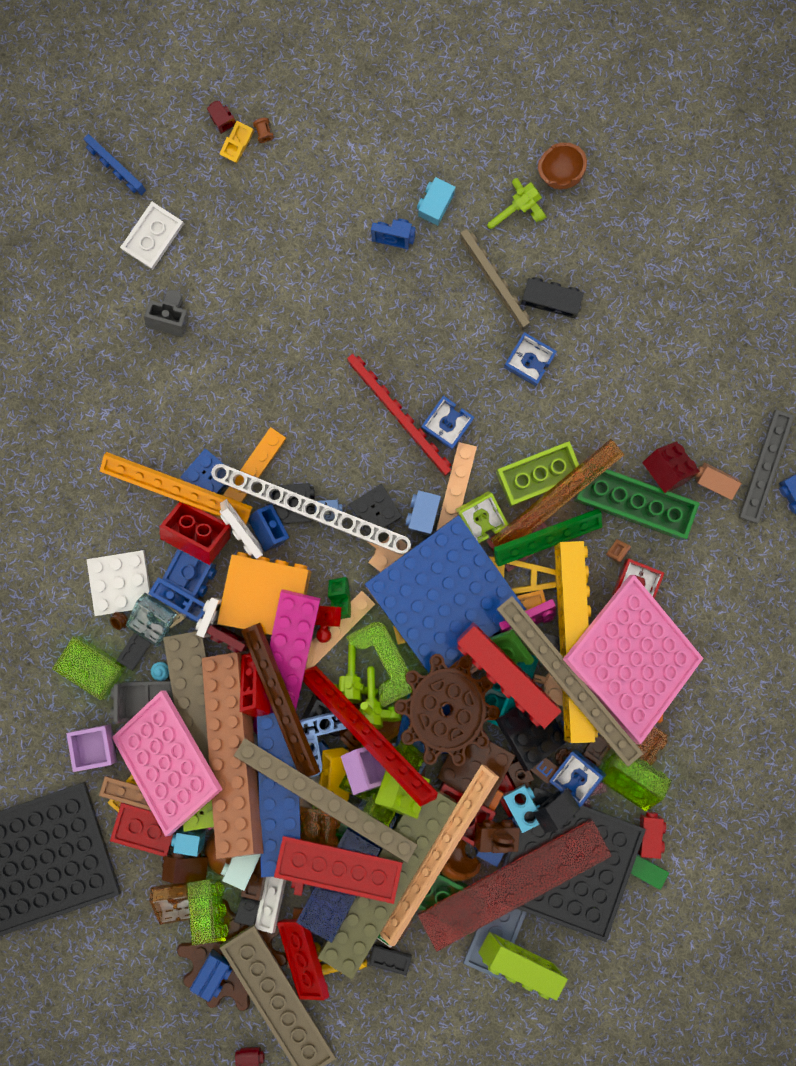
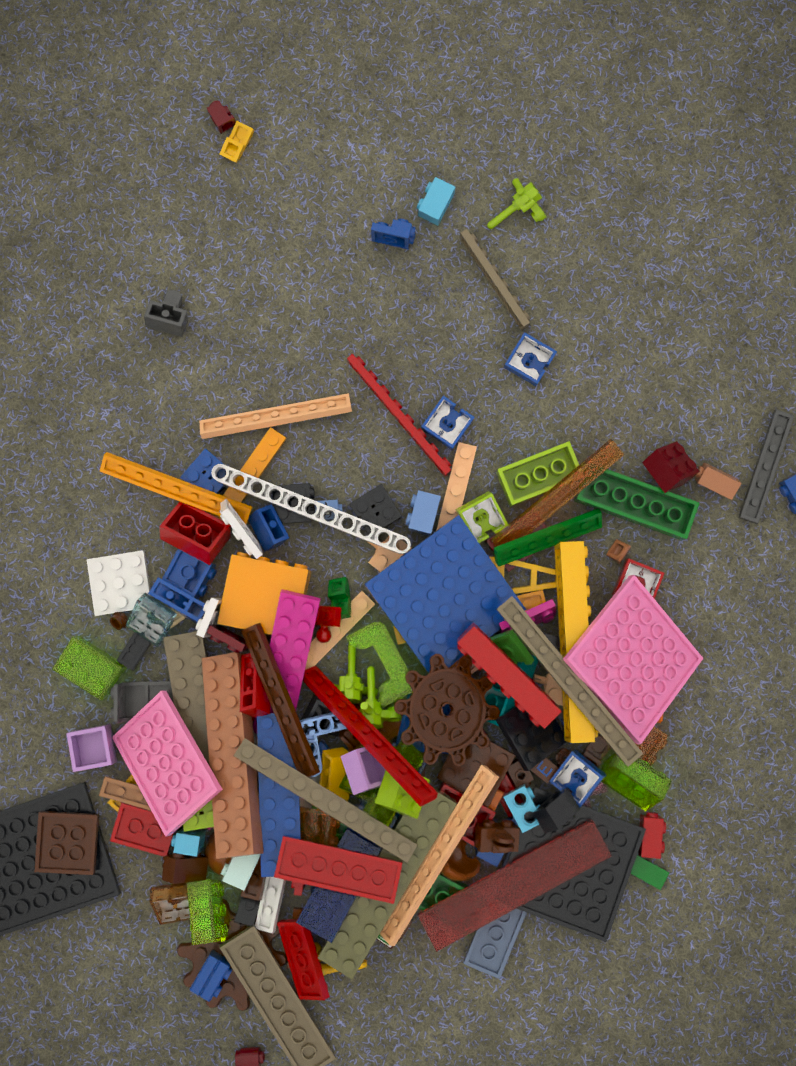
(66, 843): none -> reddish brown plate
(108, 160): blue plate -> none
(152, 235): white plate -> none
(160, 671): medium azure plate -> none
(263, 130): dark orange bush -> none
(275, 416): none -> light nougat plate
(390, 959): black plate -> none
(522, 966): lime brick -> none
(552, 297): black brick -> none
(562, 165): dark orange cylinder -> none

